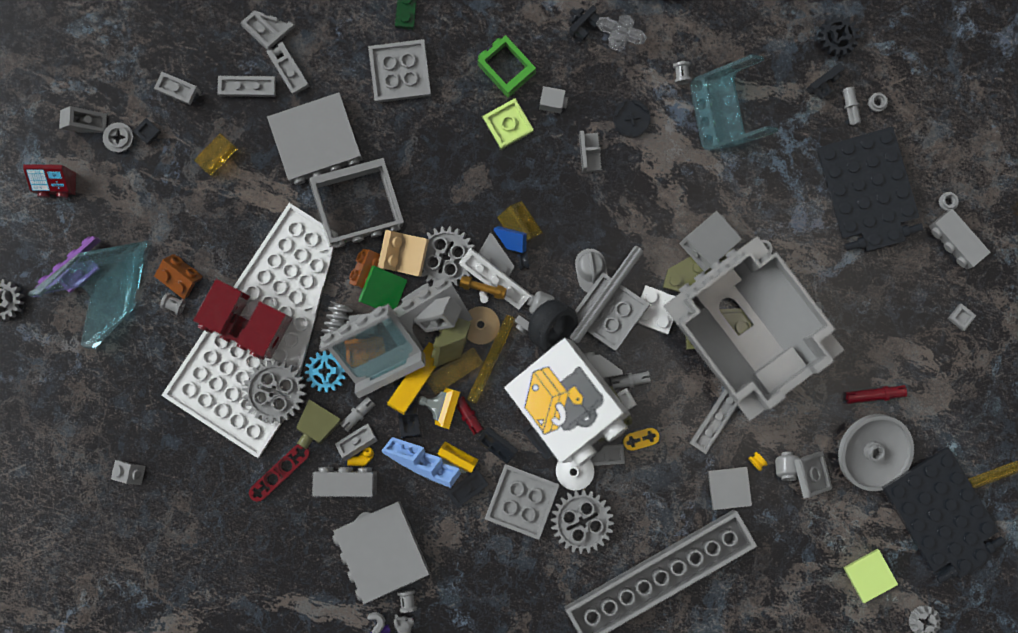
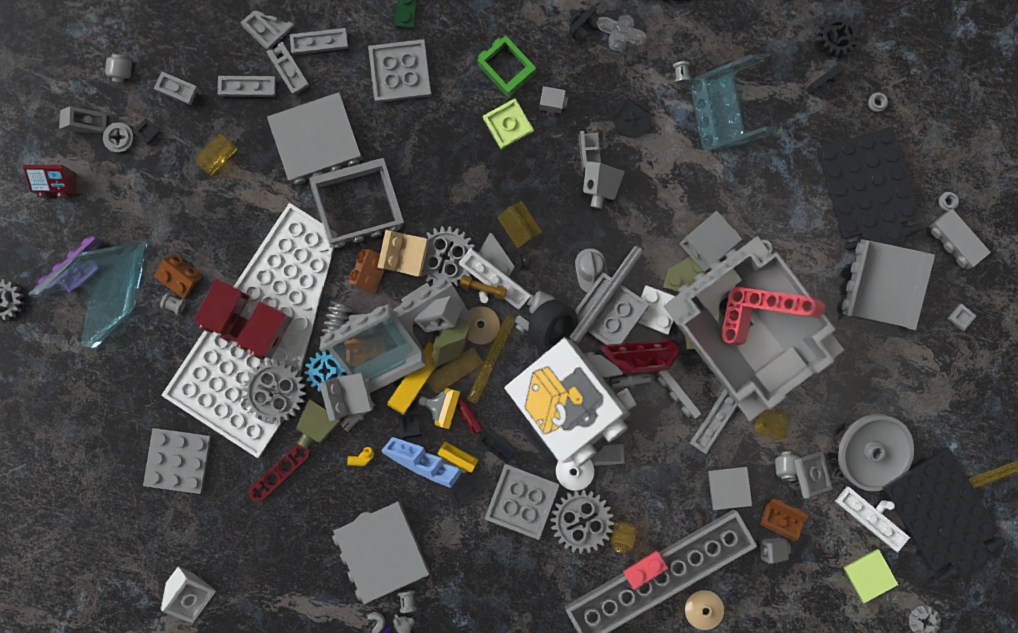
(118, 67): none -> light grey head
(127, 472): light grey bracket -> none
(177, 461): none -> light grey plate
(186, 595): none -> white slope
(318, 41): none -> light grey plate
(345, 482): light grey brick -> none
(346, 395): none -> light grey bracket
(356, 442): light grey plate -> none
(382, 288): green tile -> none
(512, 239): blue tile -> none
(601, 182): none -> light grey torso
(622, 536): none -> clear yellow brick
(642, 356): none -> dark red wedge
(642, 443): yellow beam -> none
(645, 569): none -> coral plate
(678, 394): none -> light grey plate
(699, 601): none -> tan dish
(758, 461): yellow bush -> none
(766, 302): none -> coral beam
(774, 550): none -> light grey slope
(775, 422): none -> clear yellow plate
(783, 519): none -> dark orange bracket
(851, 105): light grey axle -> none
(873, 518): none -> white plate
(884, 393): dark red pin -> none
(888, 283): none -> light grey panel

